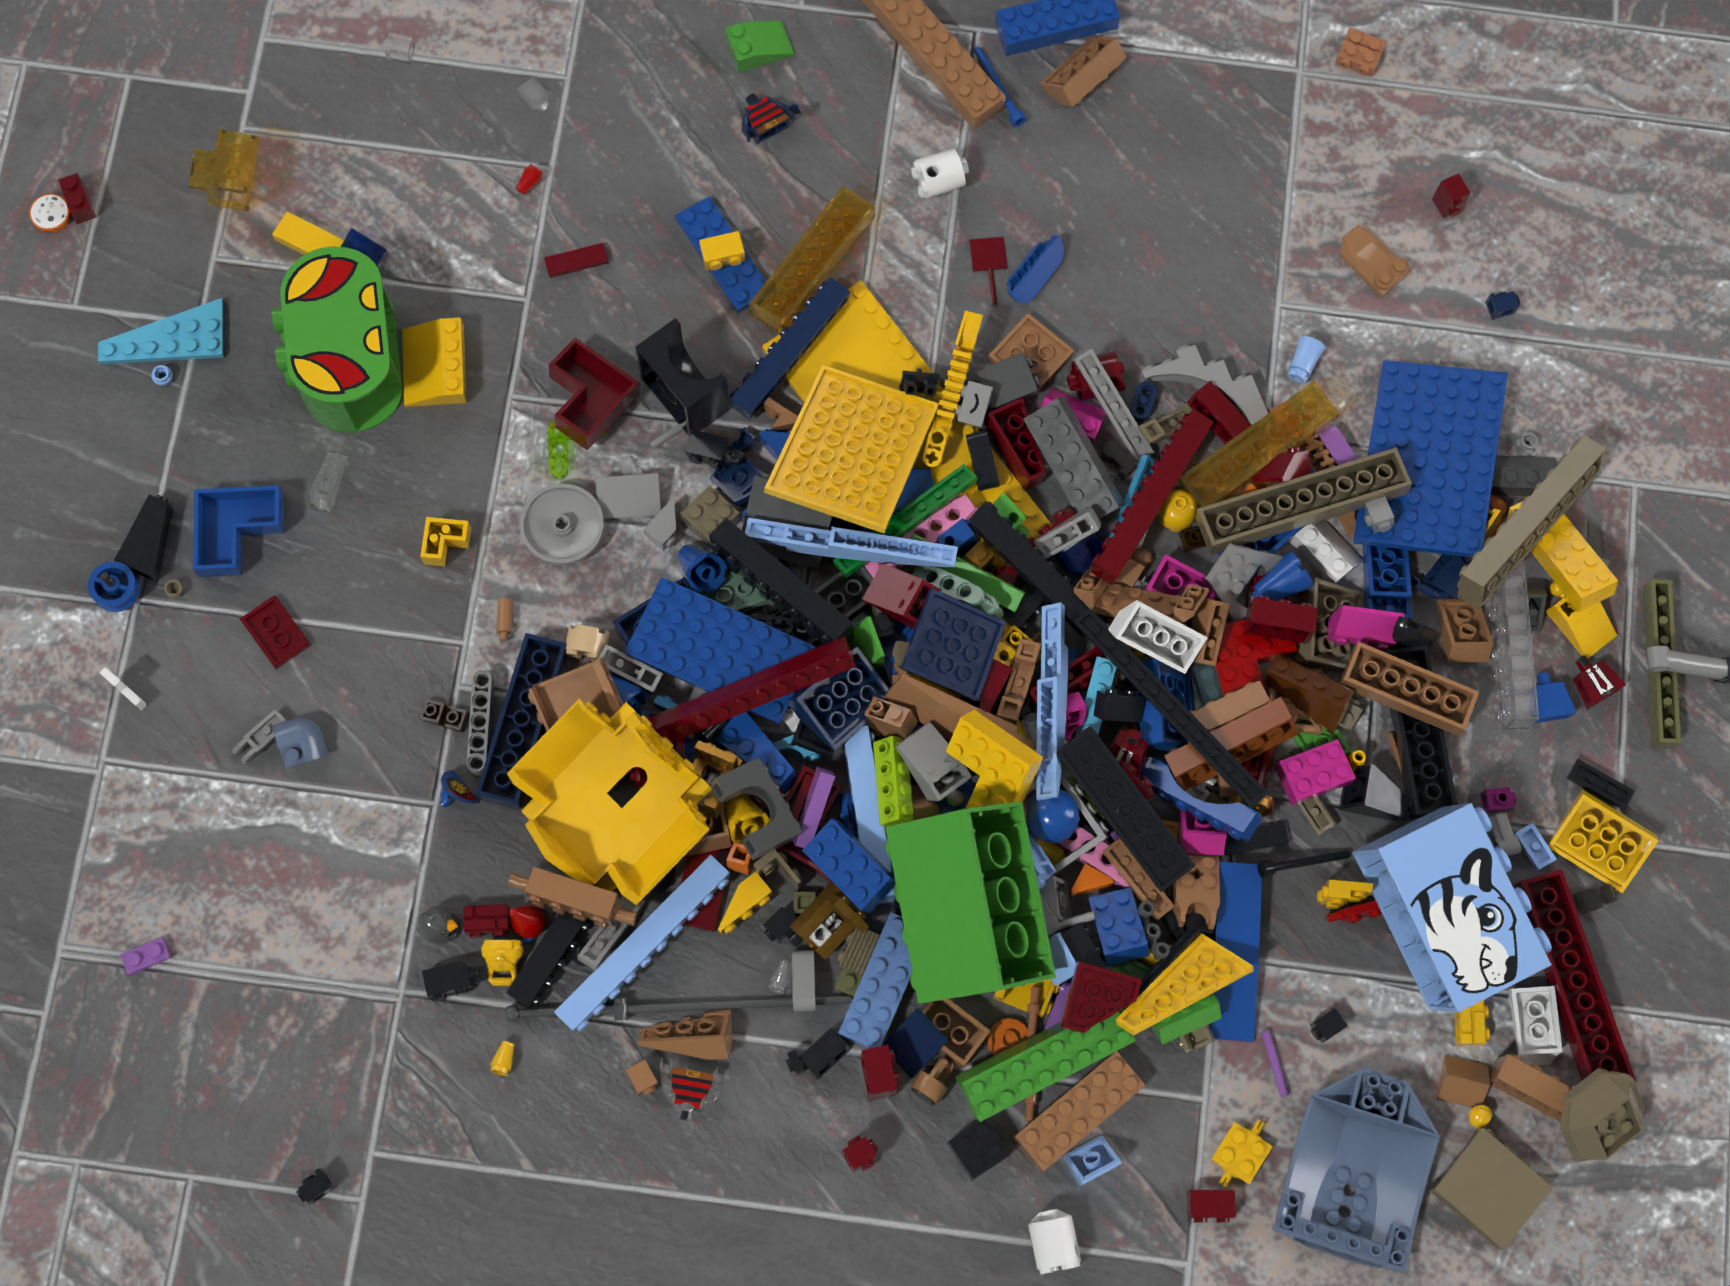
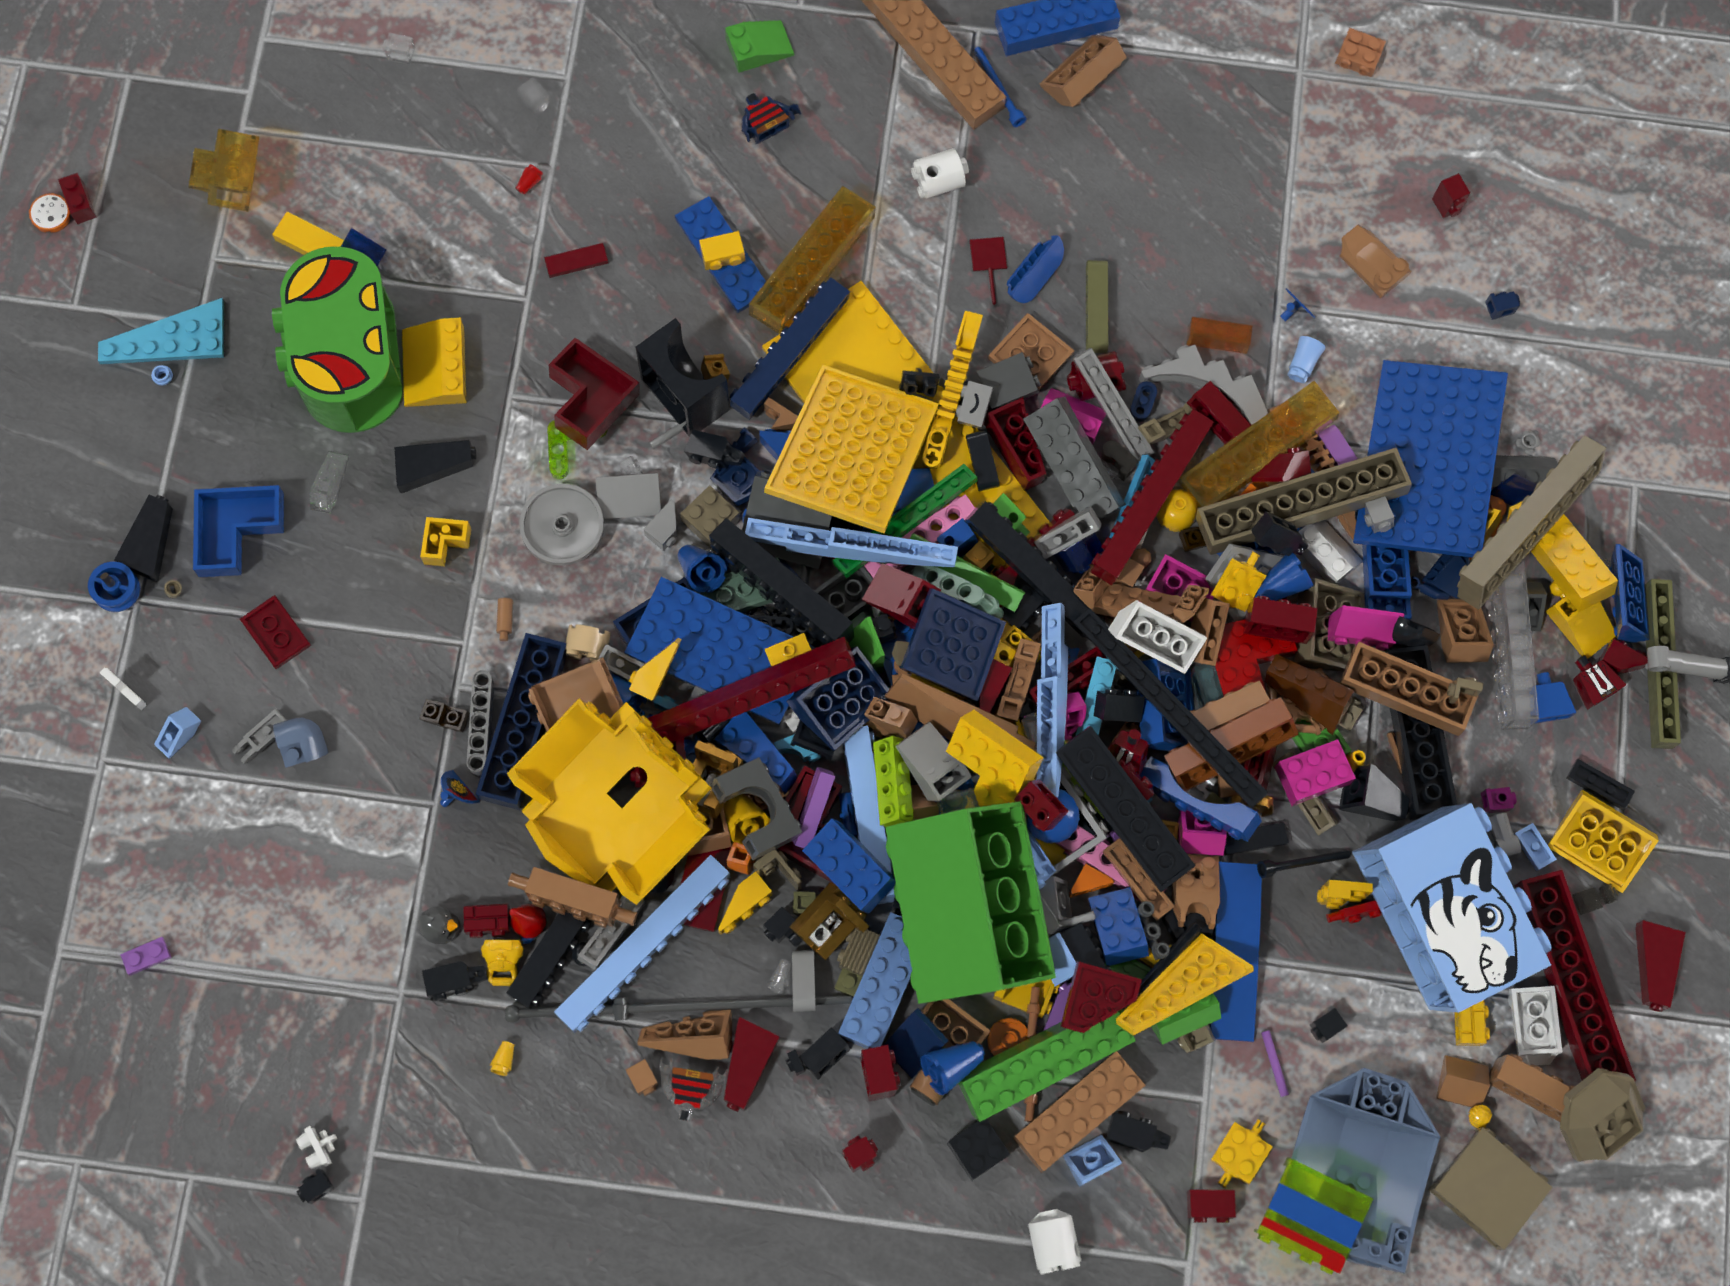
(177, 731): none -> light blue slope
(311, 1138): none -> white hips
(430, 462): none -> black slope
(651, 675): none -> yellow slope
(713, 366): none -> pearl gold brick
(749, 1058): none -> dark red slope
(787, 649): none -> yellow plate
(951, 1065): none -> blue cone
(958, 801): none -> clear tile
(1041, 805): none -> dark red brick
(1097, 306): none -> olive beam
(1135, 1133): none -> black hinge
(1219, 335): none -> clear orange brick
(1239, 583): none -> yellow plate
(1278, 535): none -> black hinge
(1293, 307): none -> blue shield
(1314, 1216): none -> panel
(1465, 686): none -> dark tan bracket
(1514, 489): none -> clear blue piece
(1623, 658): none -> dark red slope
(1629, 596): none -> blue slope
(1659, 962): none -> dark red slope

